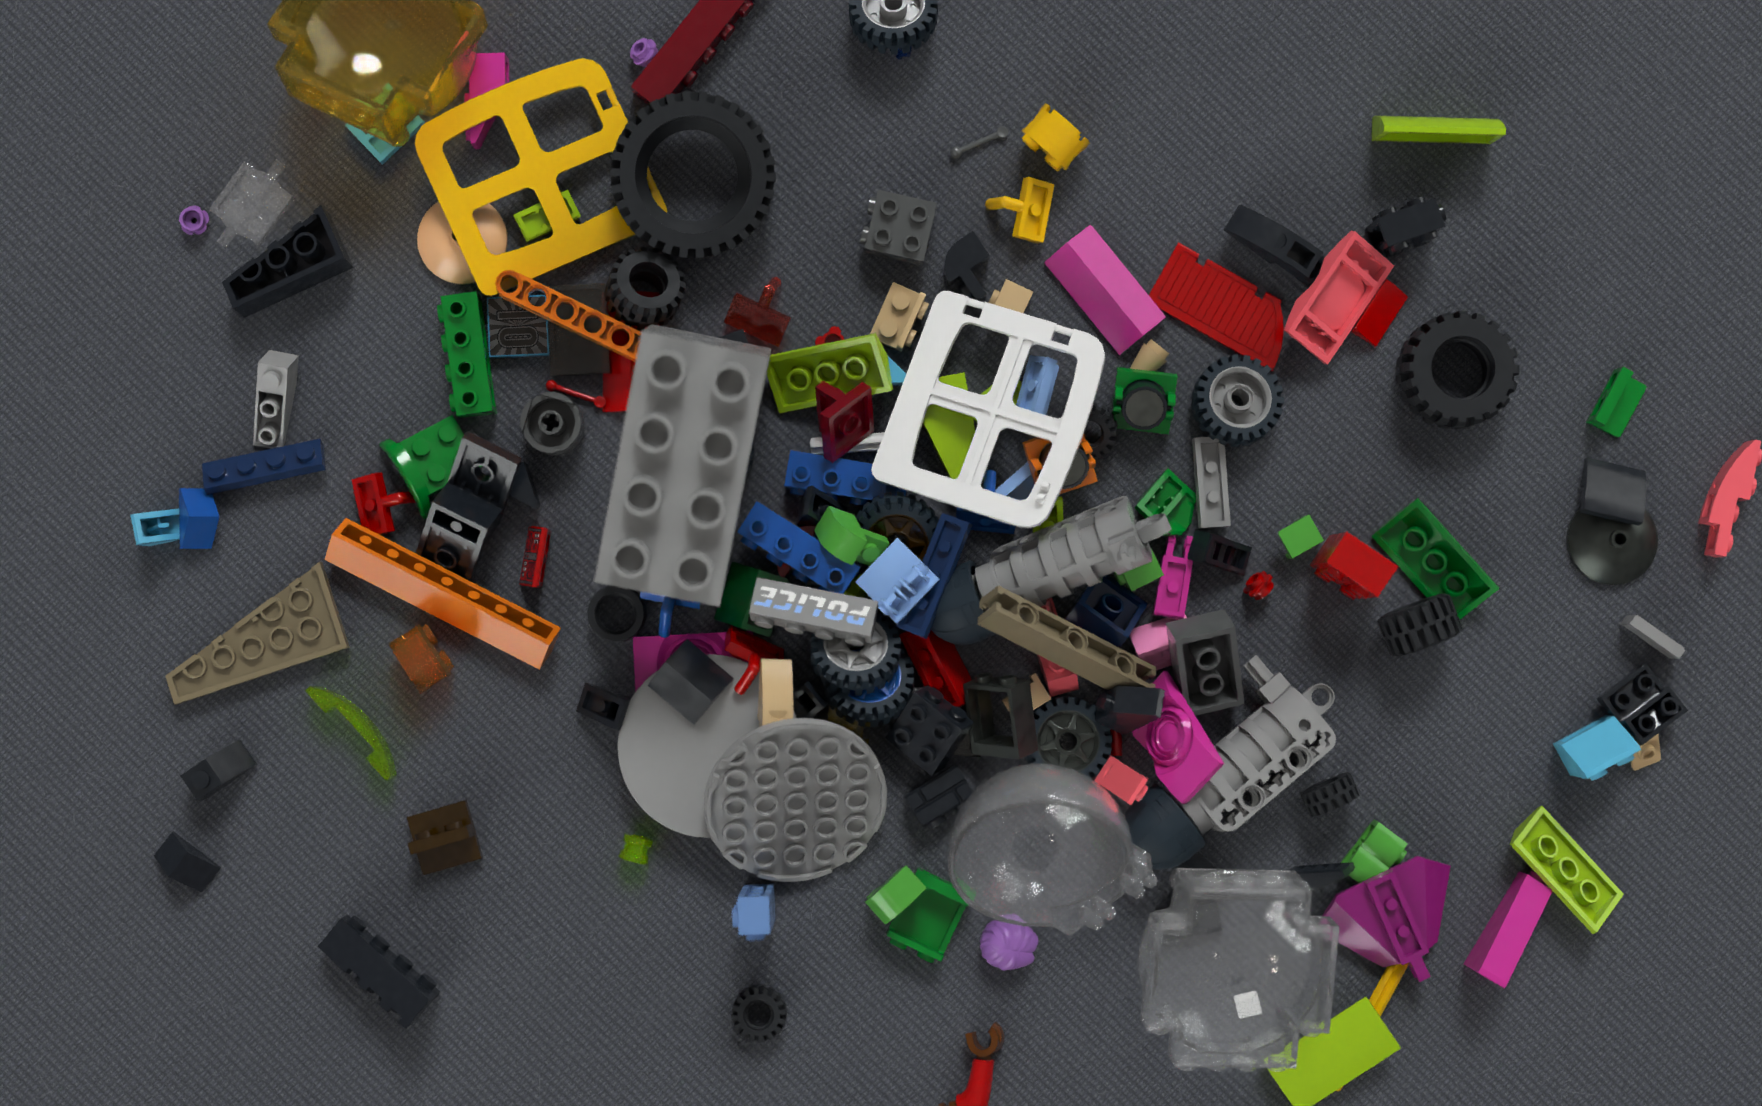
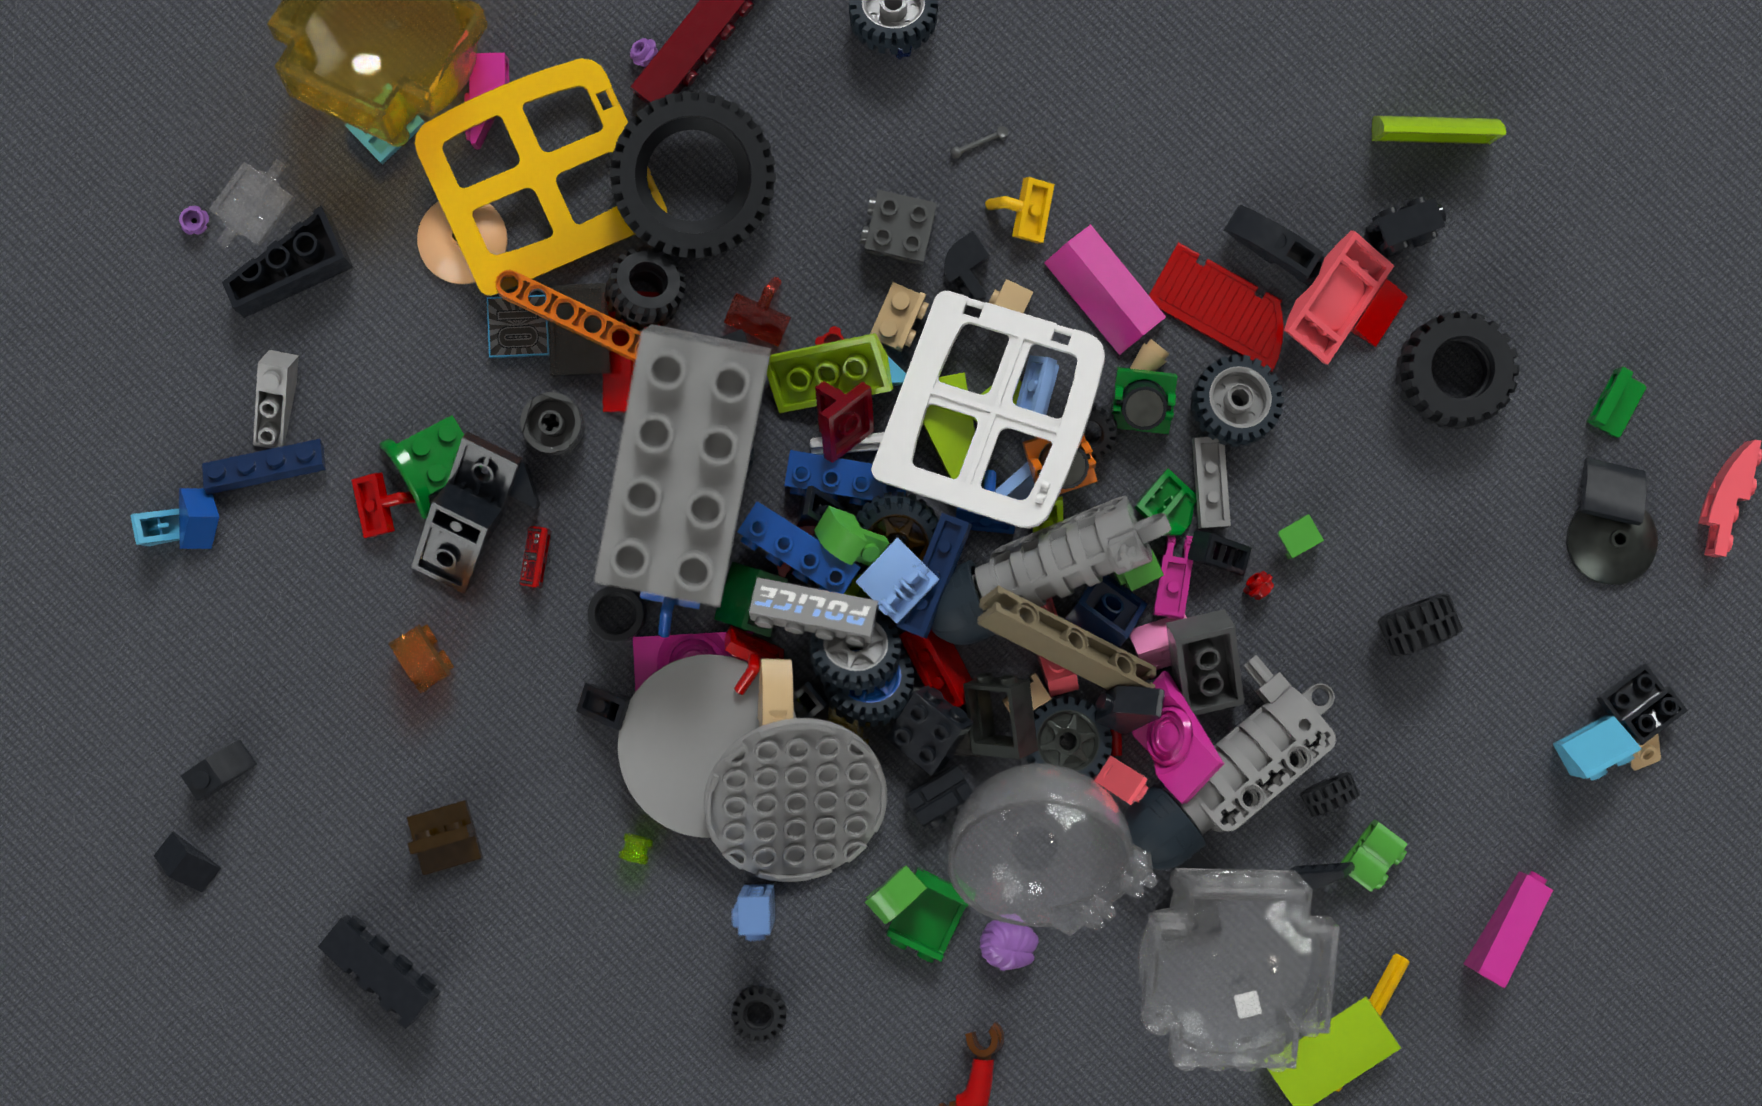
(277, 635): dark tan wing -> none
(381, 757): clear neon green slope -> none
(442, 593): orange brick -> none
(468, 355): green brick -> none
(534, 222): lime plate -> none
(598, 401): red hinge -> none
(690, 681): black slope -> none
(1054, 137): yellow brick -> none
(1353, 566): red brick -> none
(1394, 914): magenta panel -> none
(1434, 558): green slope -> none
(1566, 868): lime slope -> none
(1653, 636): light grey tile -> none

